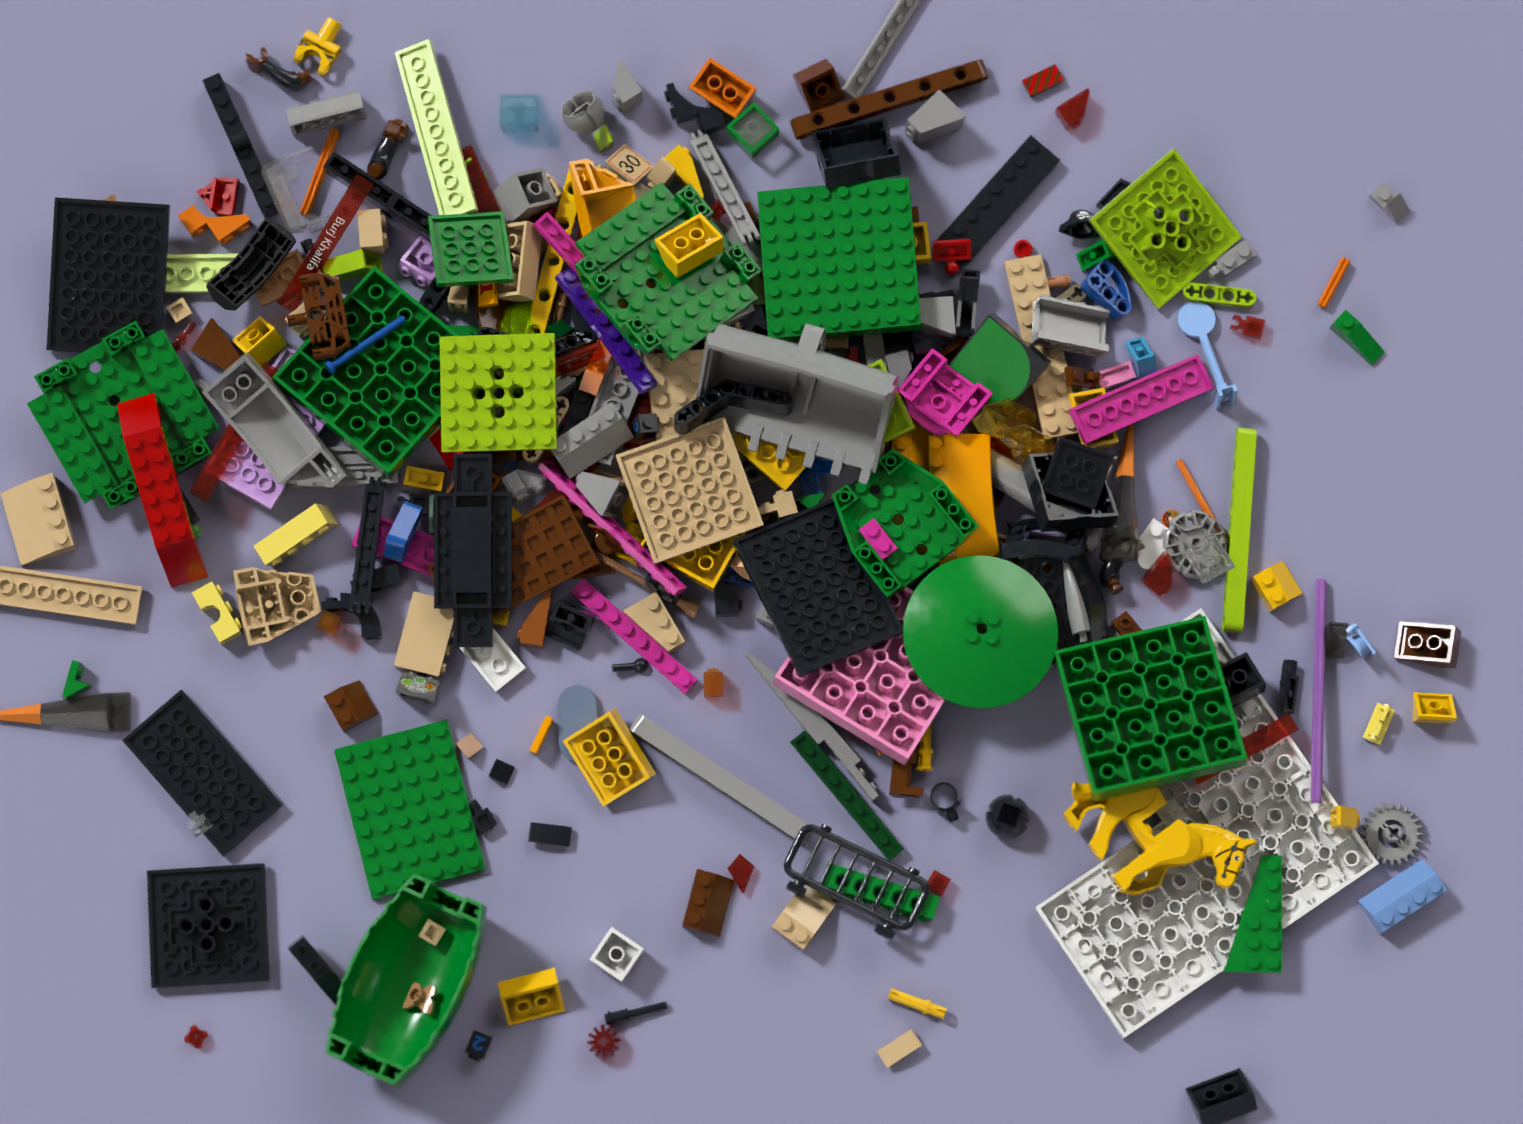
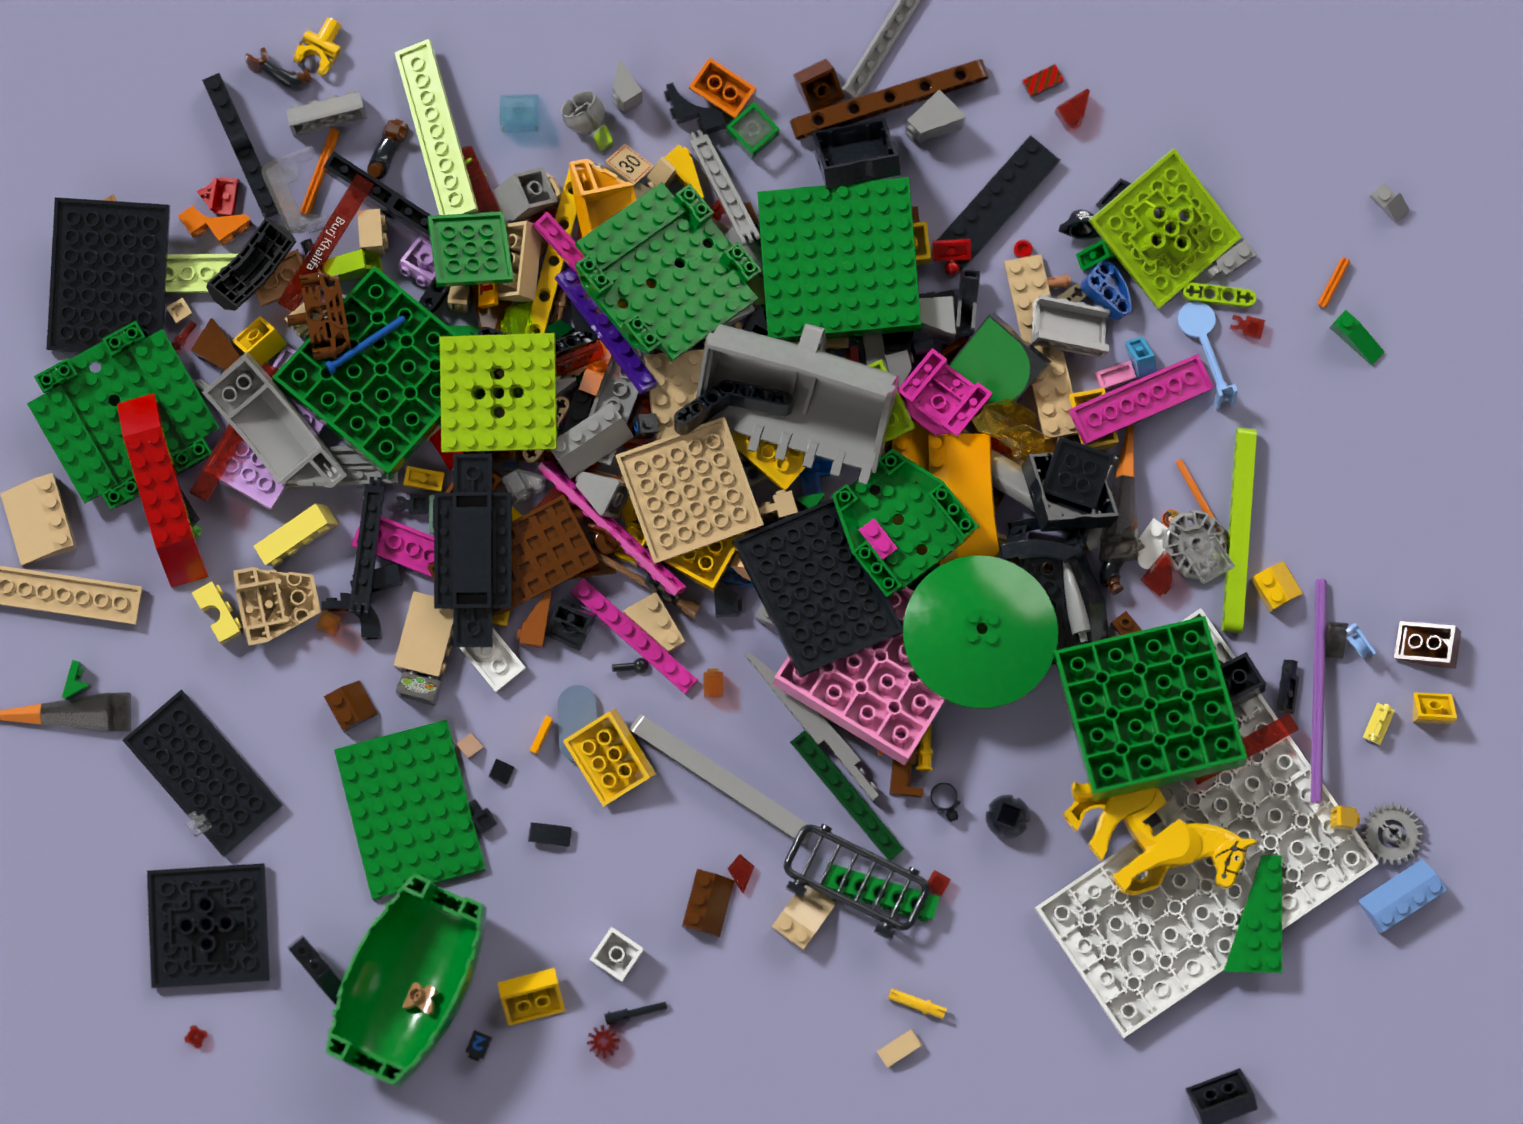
(402, 532): blue beam -> none
(432, 932): tan plate -> none
(689, 245): yellow slope -> none
(1081, 377): reddish brown plate -> none

